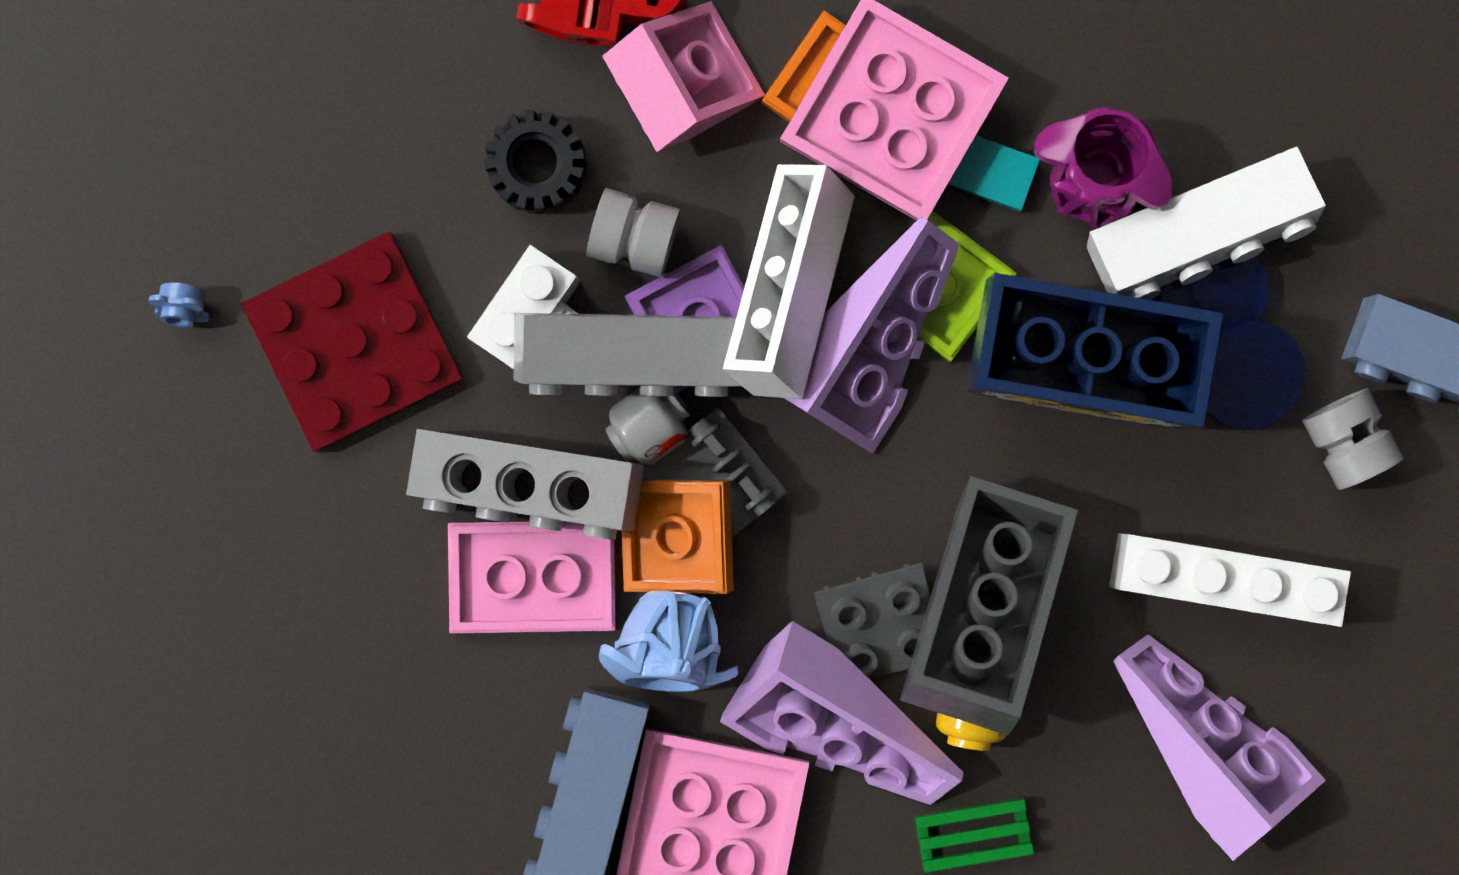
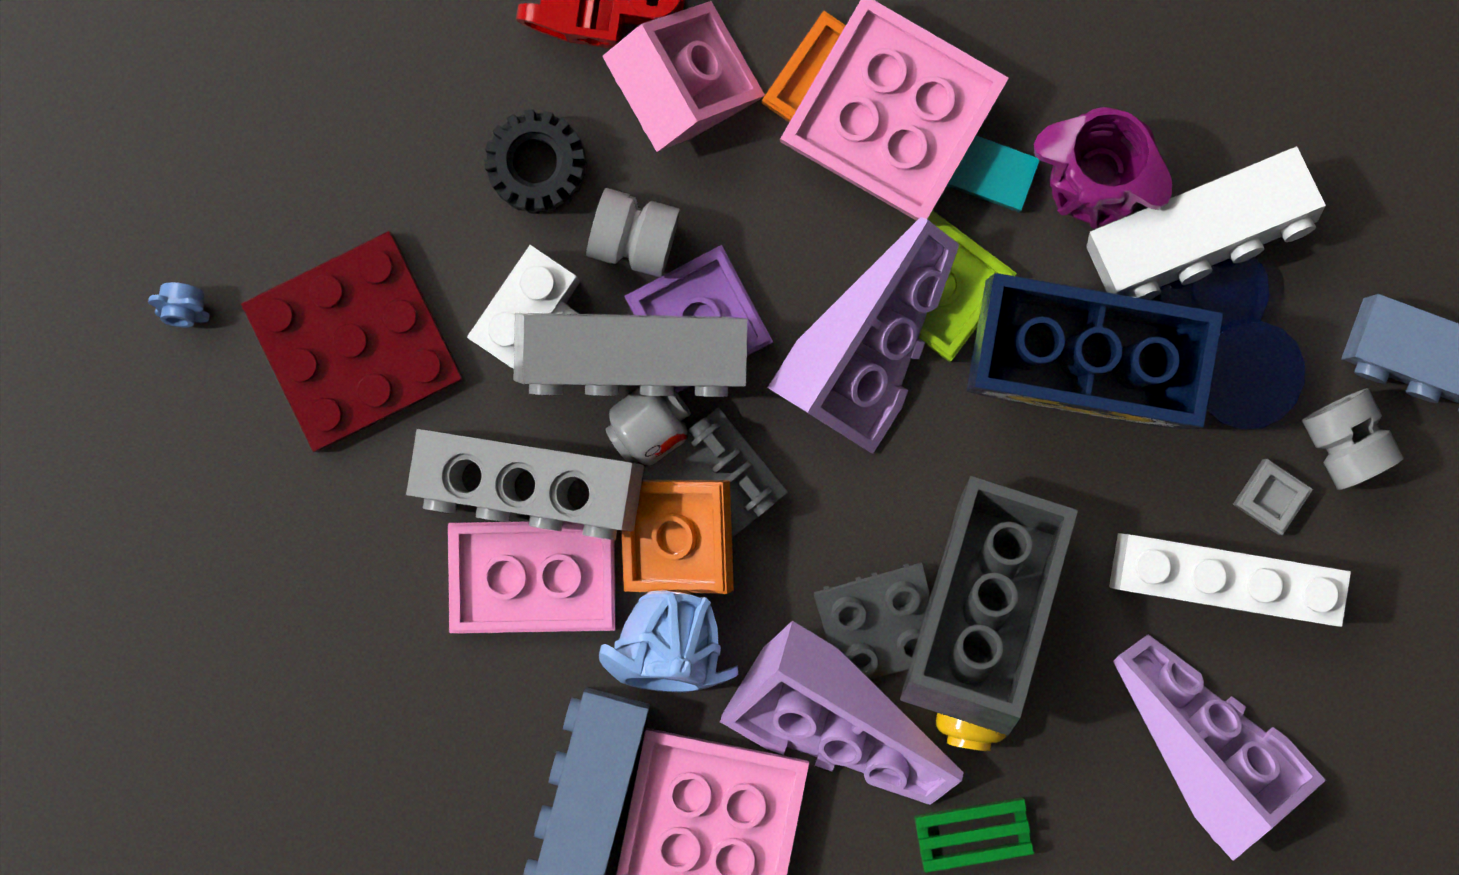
(789, 281): white brick -> none
(1272, 497): none -> light grey tile

